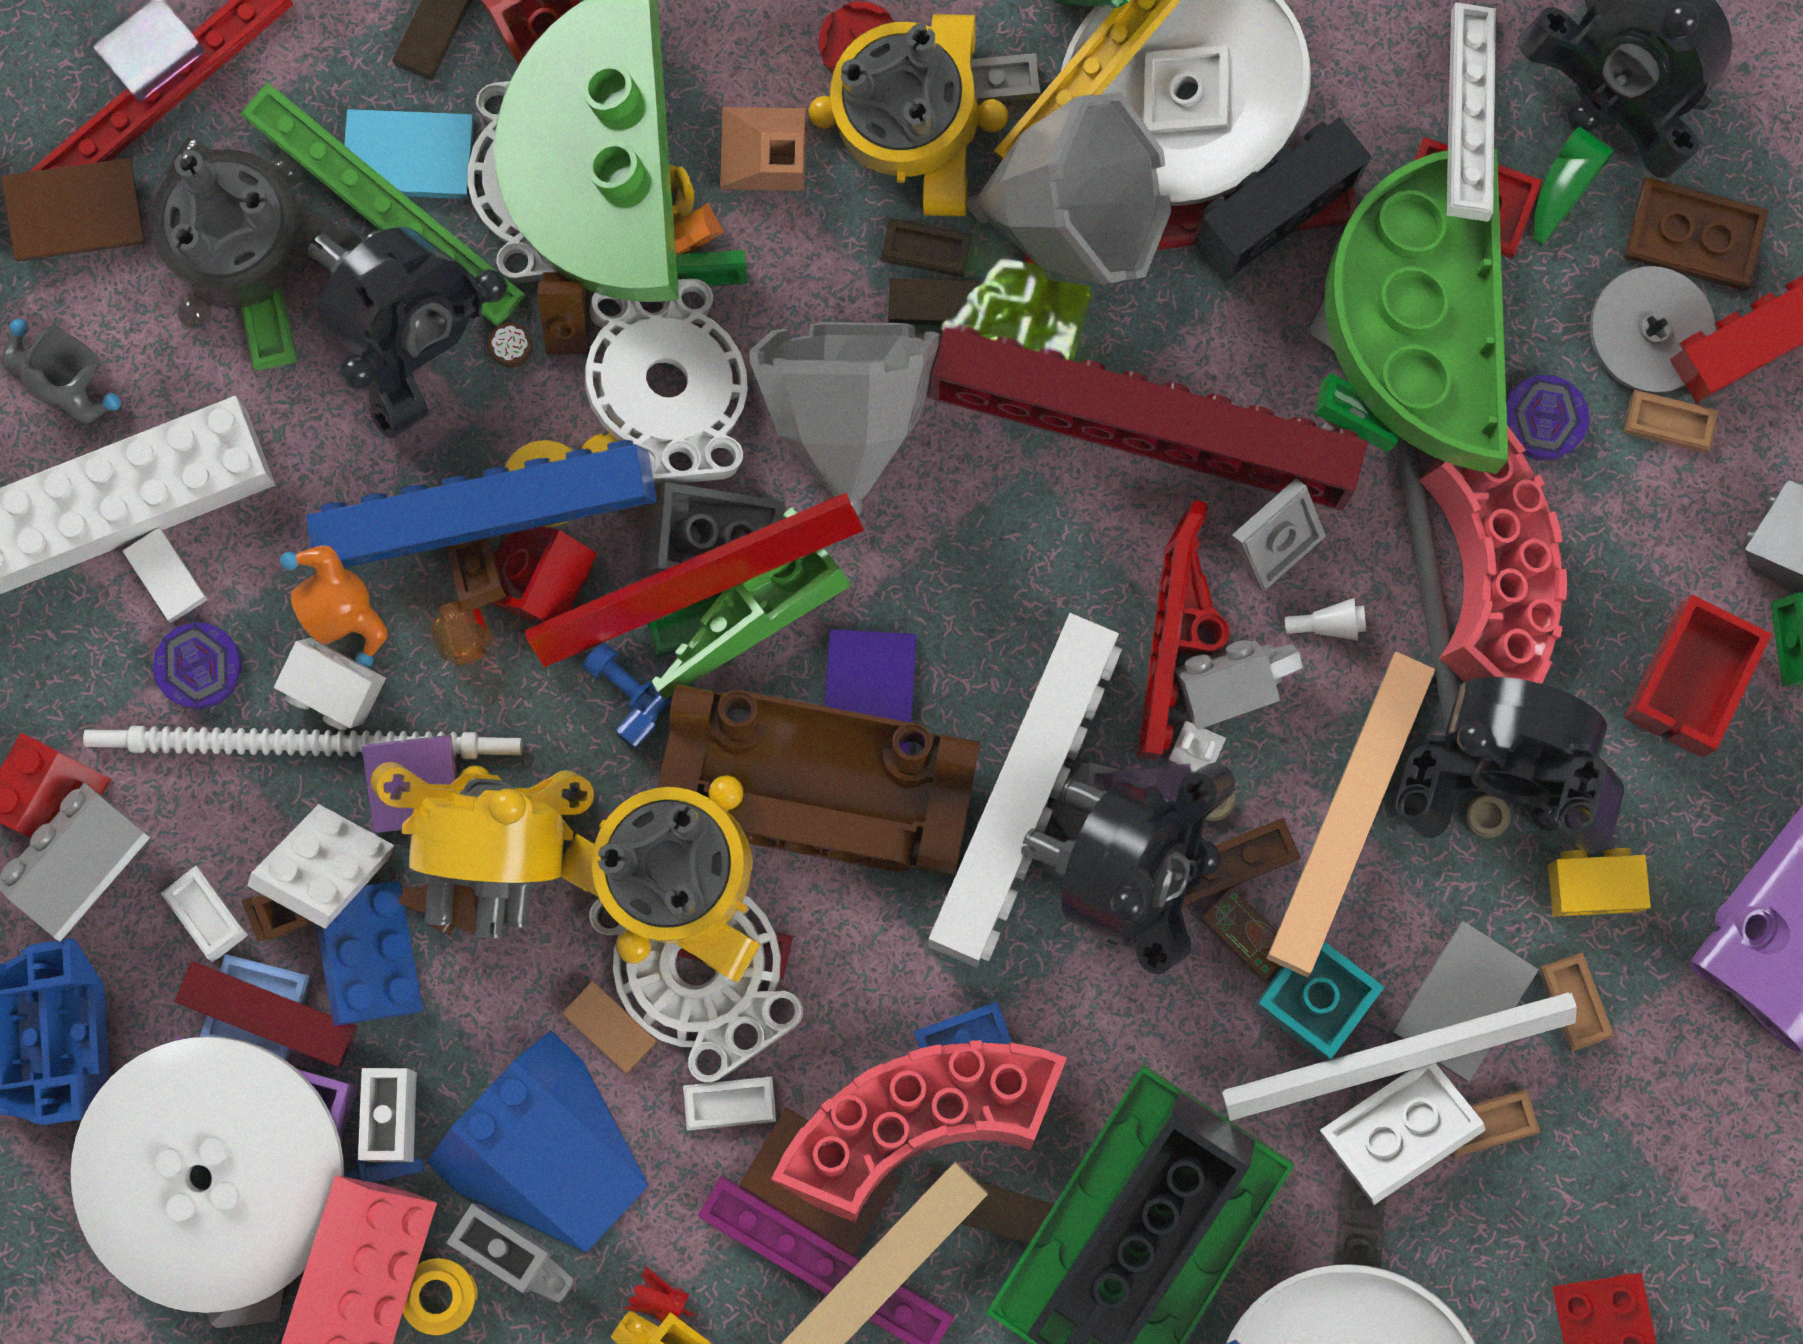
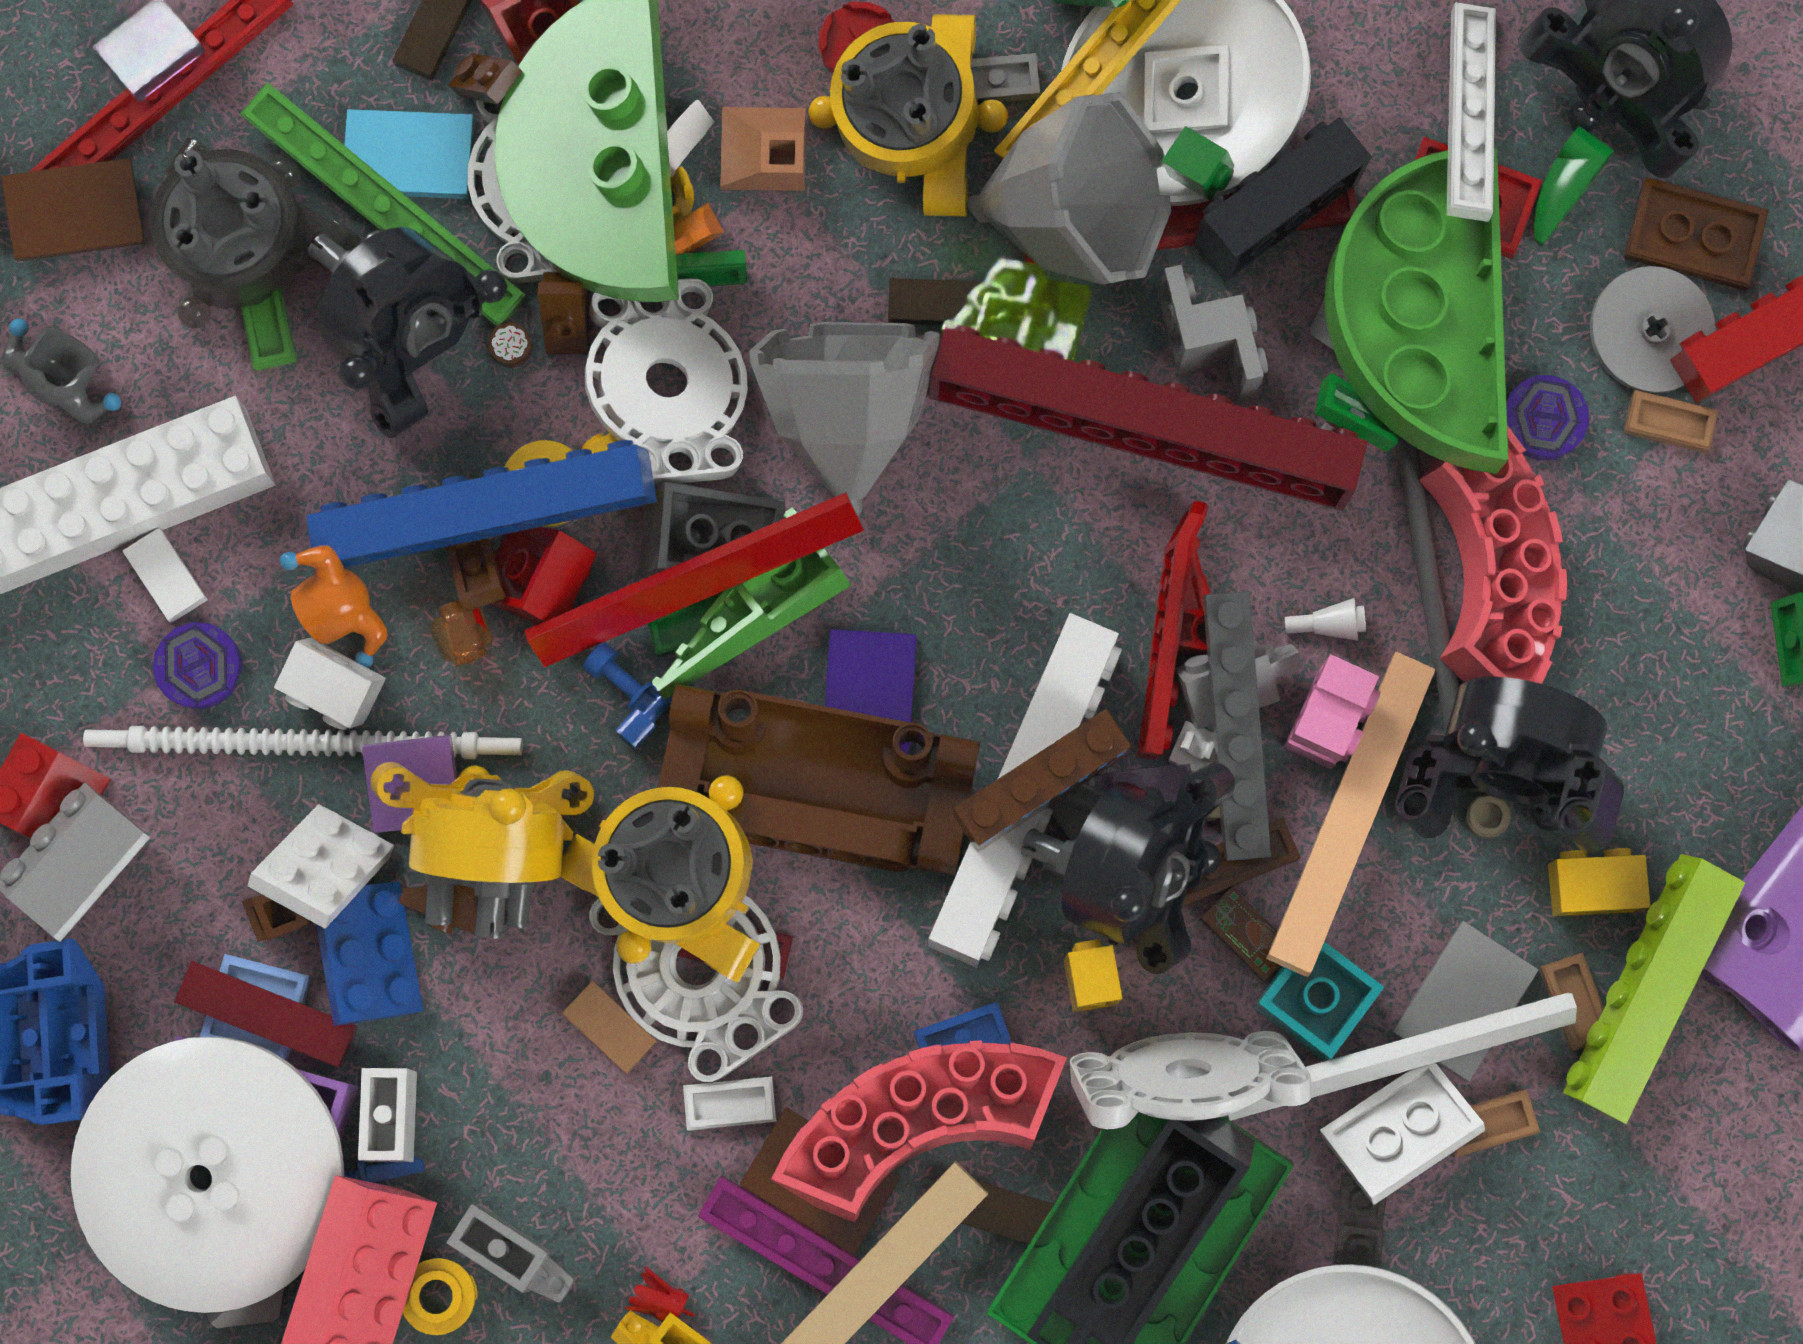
(204, 914): white tile -> none
(484, 77): none -> reddish brown plate
(543, 1149): blue wedge -> none
(687, 133): none -> white sticker
(926, 247): dark brown tile -> none
(1041, 780): none -> reddish brown brick
(1092, 976): none -> yellow brick
(1155, 1079): none -> white piece
(1199, 163): none -> green brick
(1211, 333): none -> light grey bracket
(1237, 723): none -> dark grey plate
(1279, 535): light grey tile -> none
(1331, 712): none -> bright pink brick
(1653, 987): none -> lime brick
(1697, 676): red piece -> none

